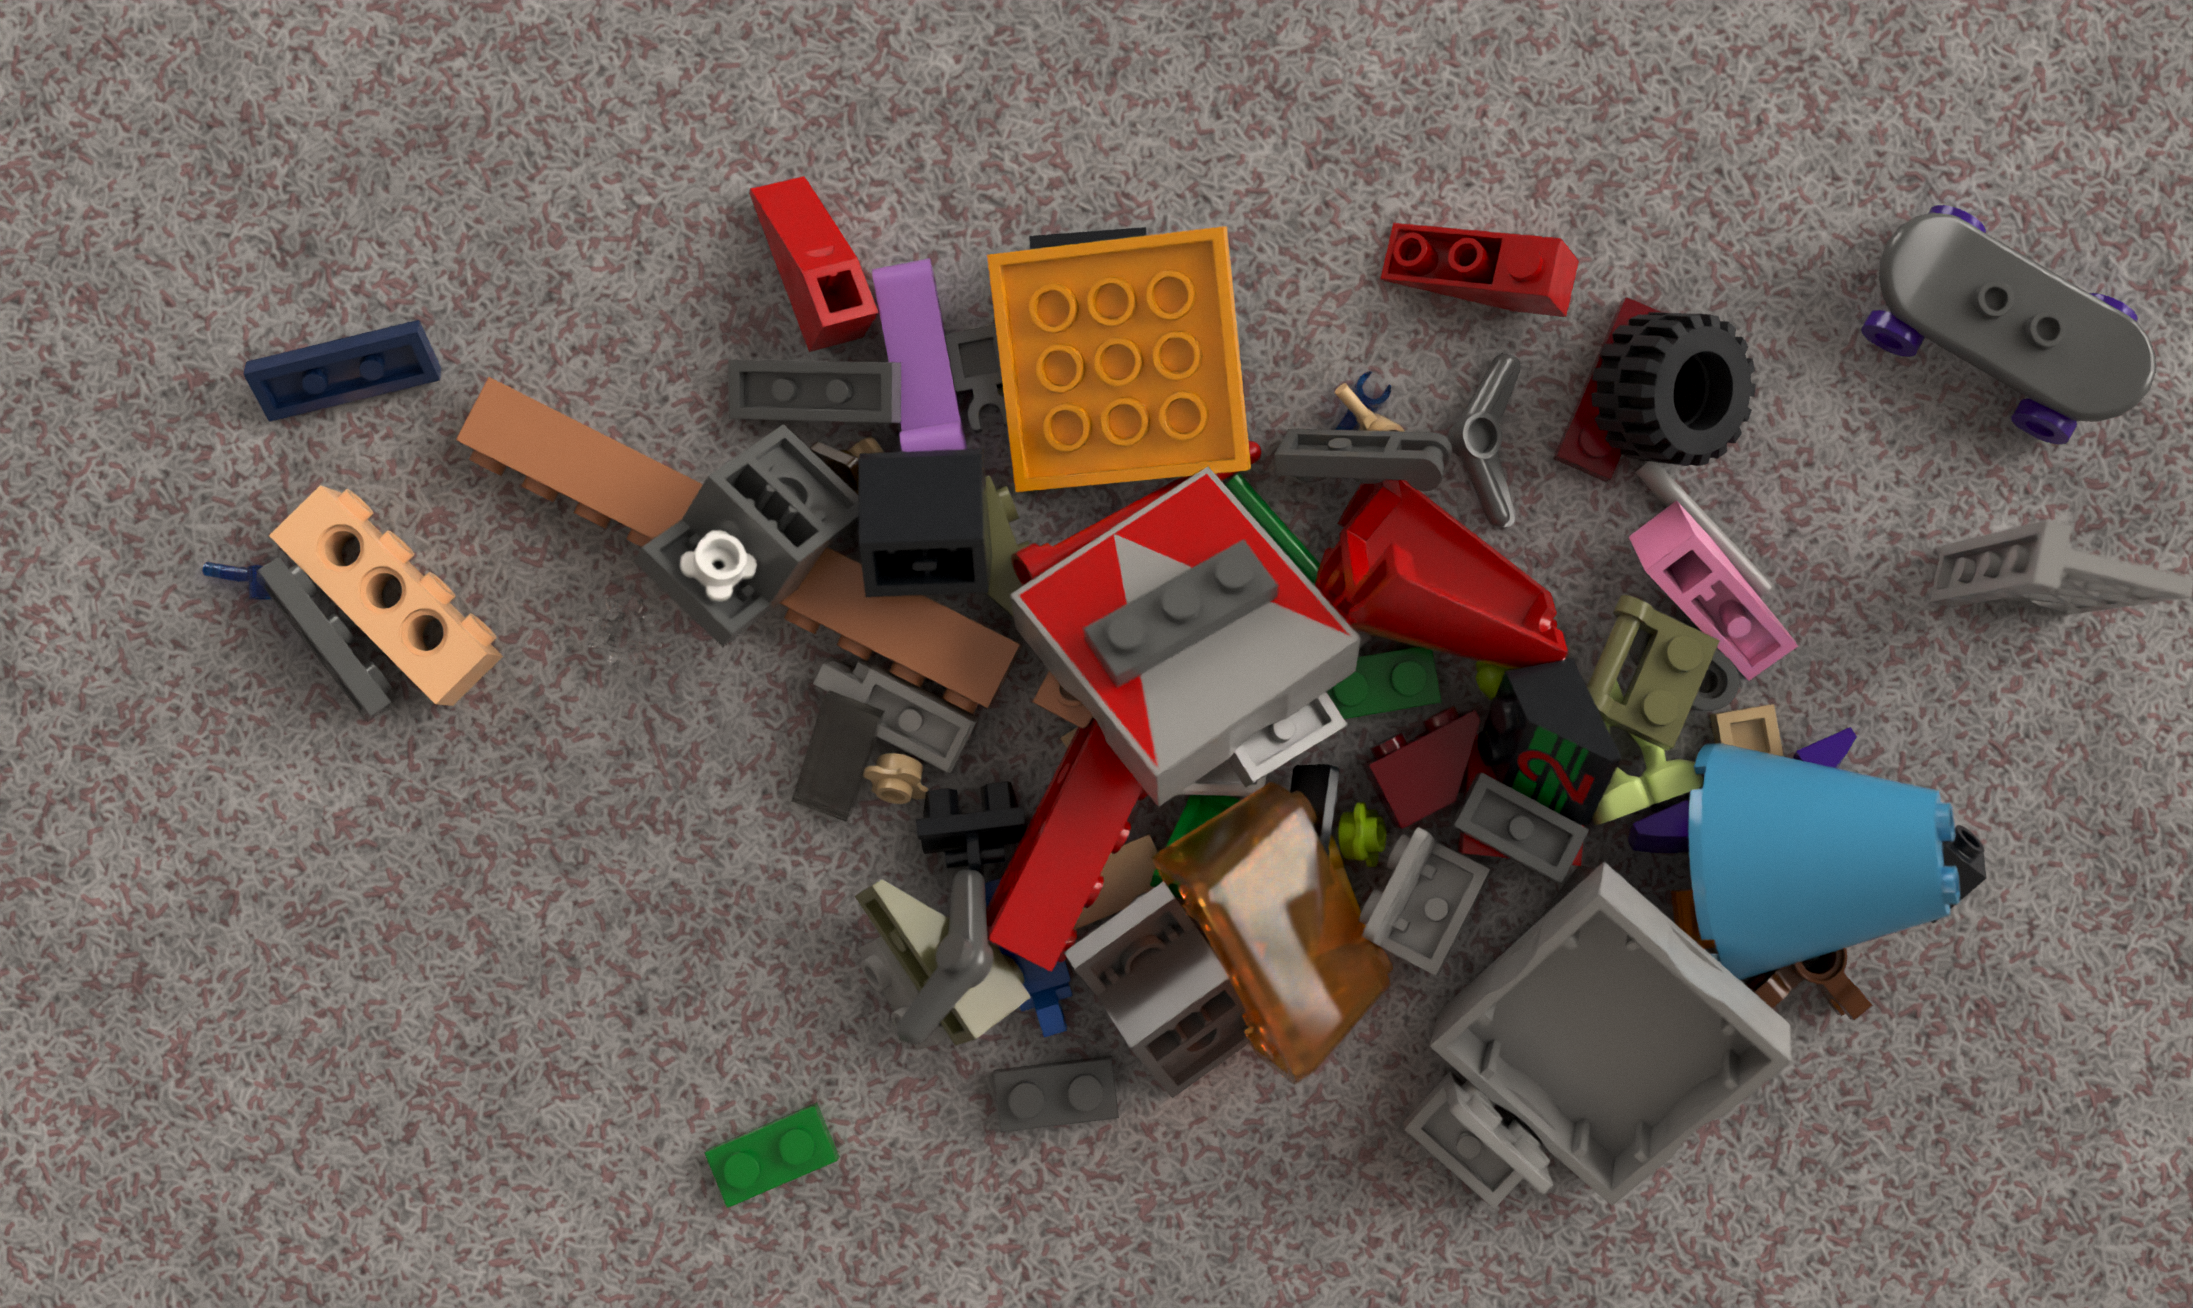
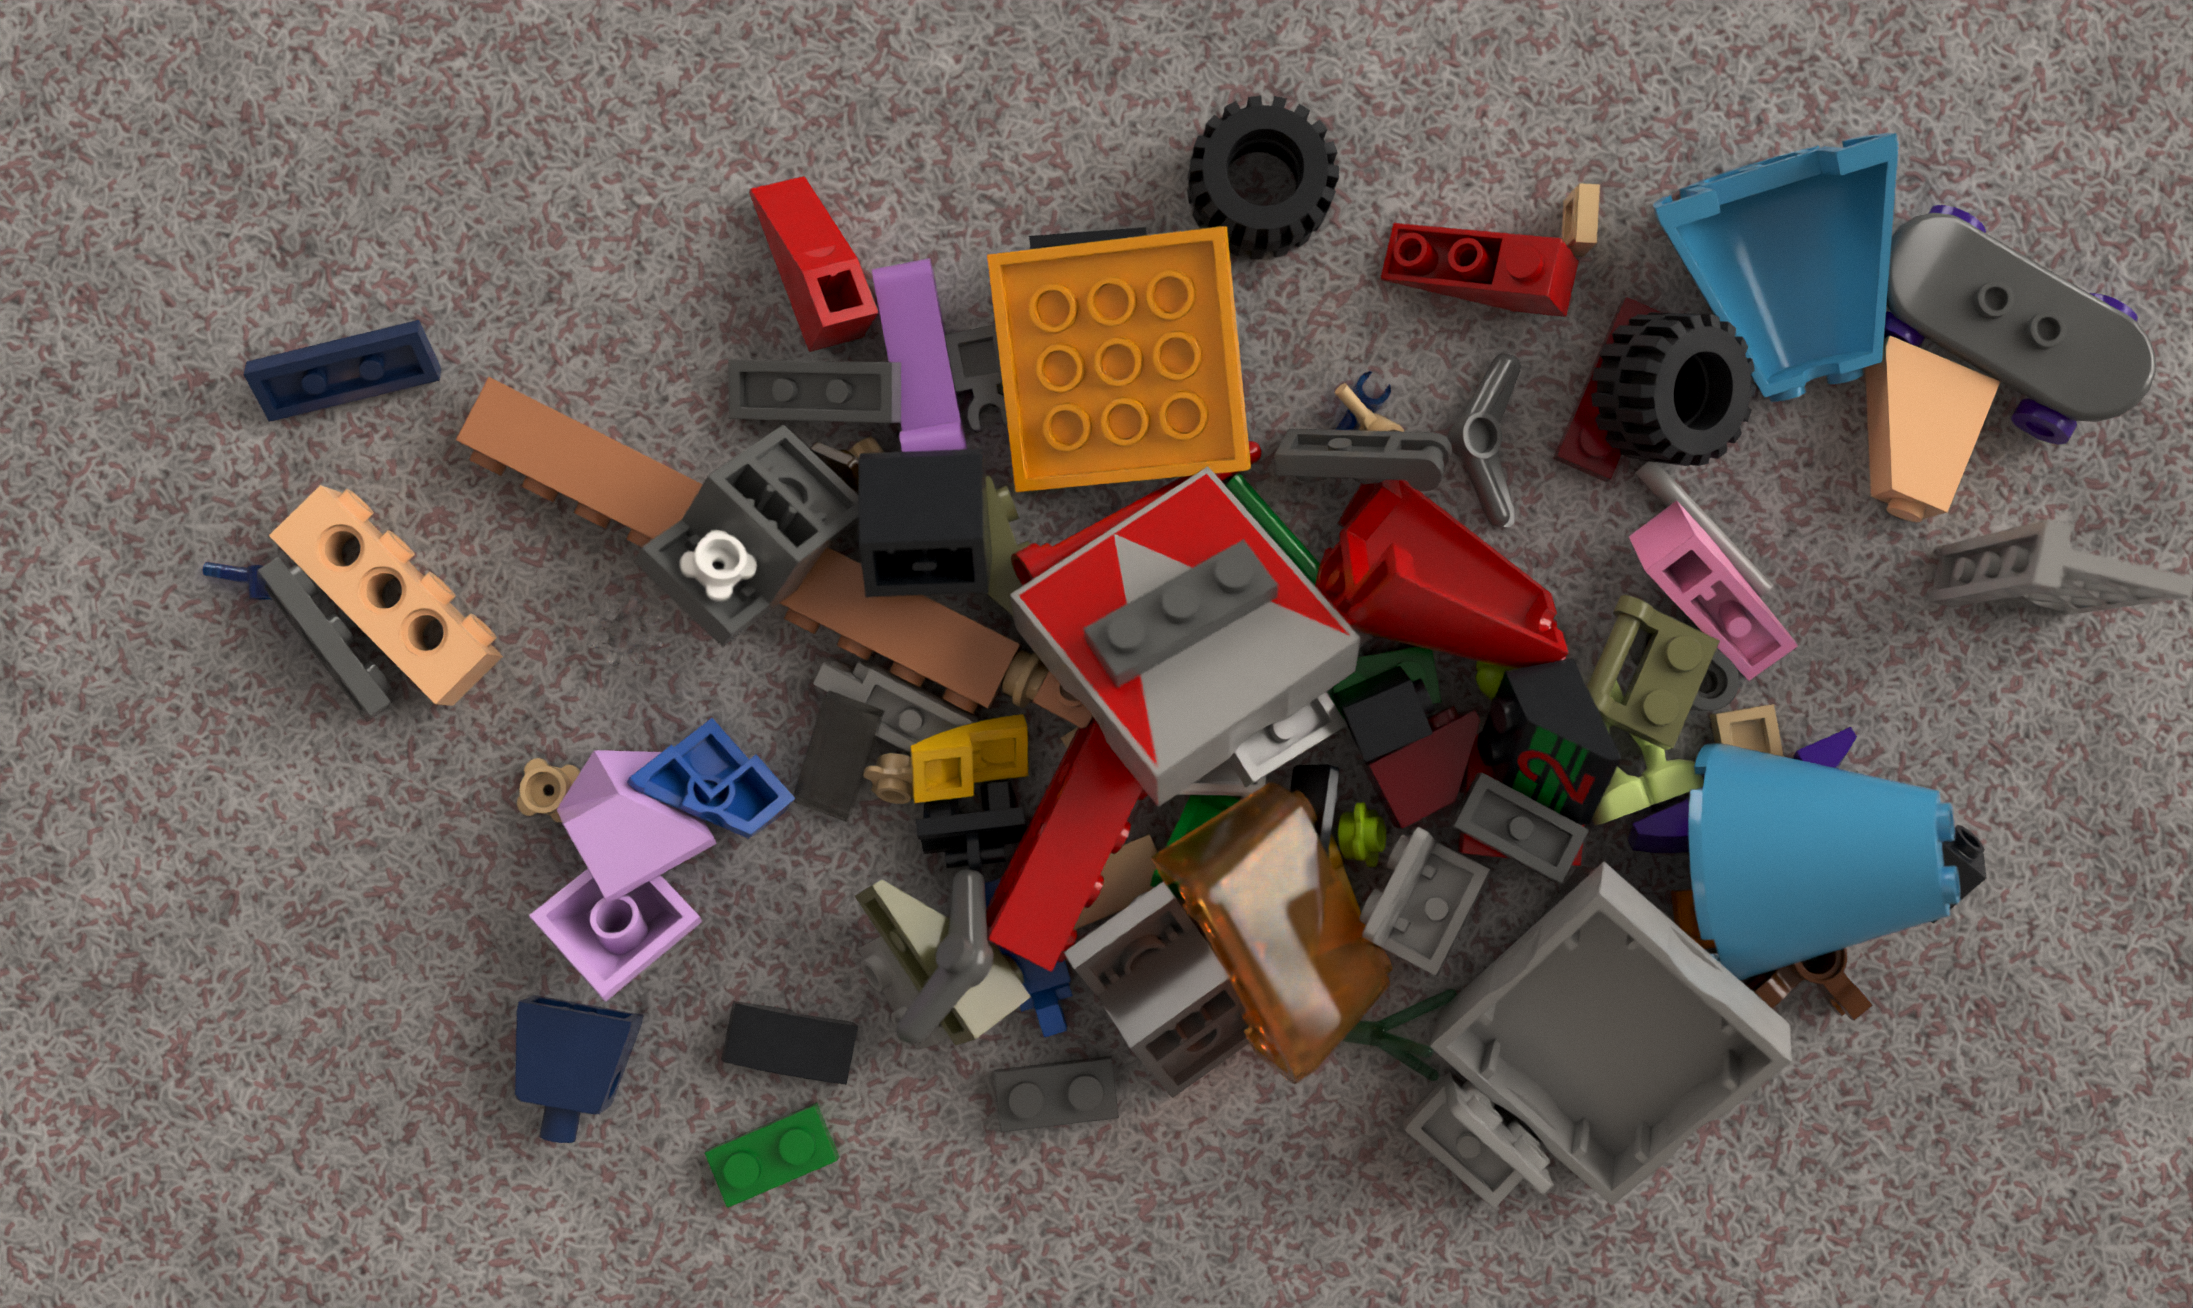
(532, 787): none -> tan plate
(570, 1060): none -> dark blue torso
(614, 939): none -> lavender slope
(623, 832): none -> lavender slope
(715, 782): none -> blue slope
(789, 1043): none -> black slope
(972, 753): none -> yellow slope
(1024, 678): none -> tan plate
(1272, 132): none -> black tyre
(1386, 712): none -> black brick
(1399, 1047): none -> clear green plant
(1581, 218): none -> tan tile
(1795, 257): none -> dark azure cone
(1922, 427): none -> light nougat slope

